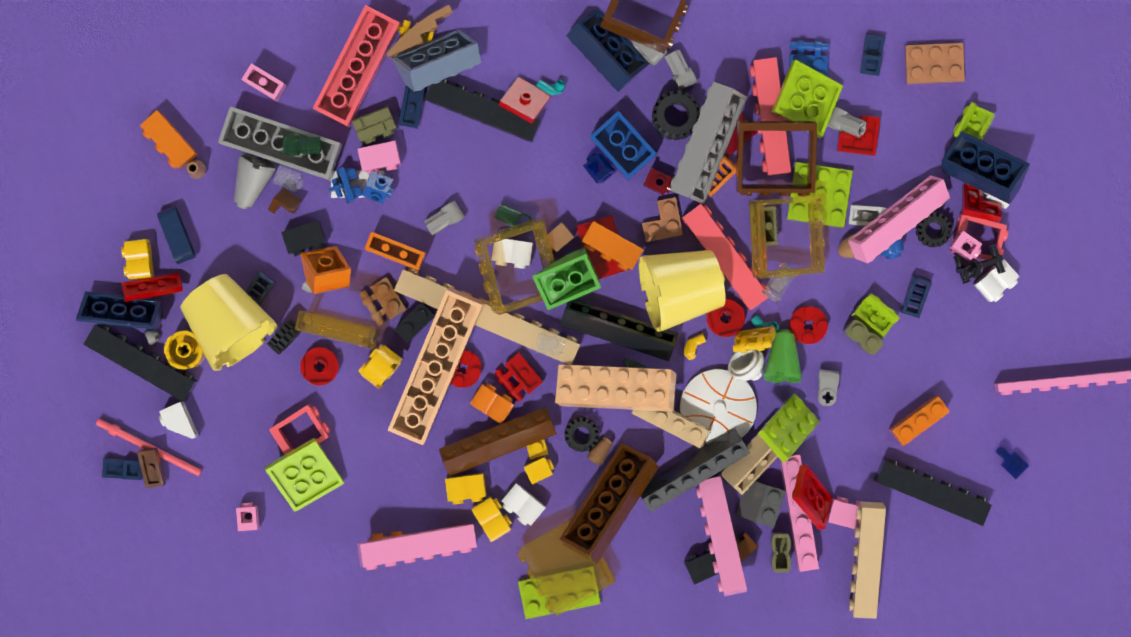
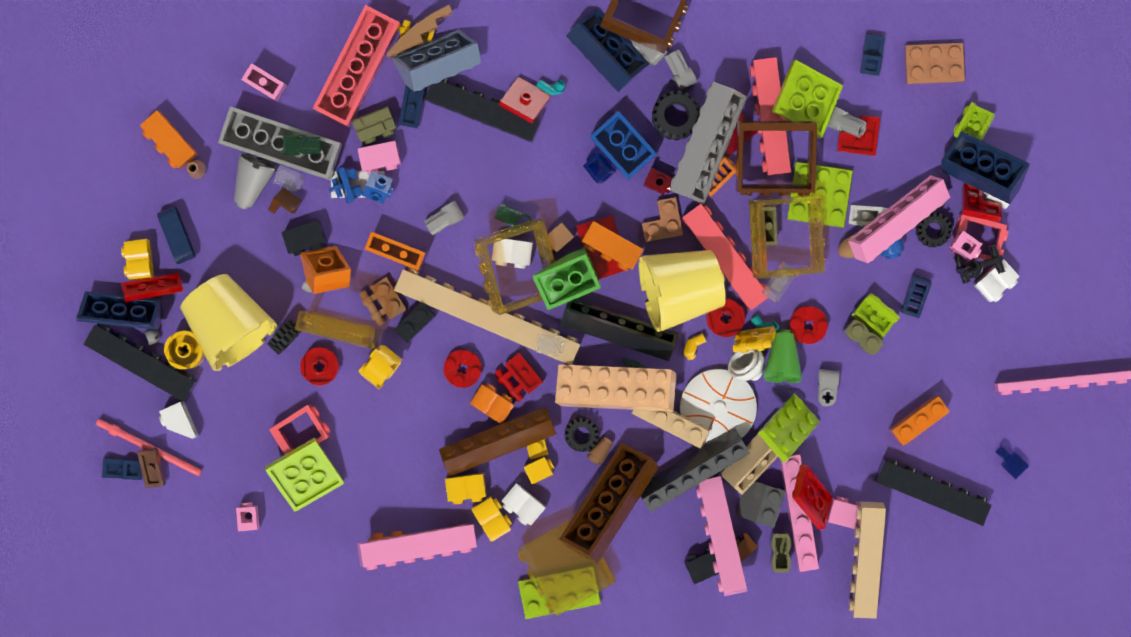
(255, 282): dark blue slope -> none
(436, 365): light nougat brick -> none
(816, 62): blue plate -> none

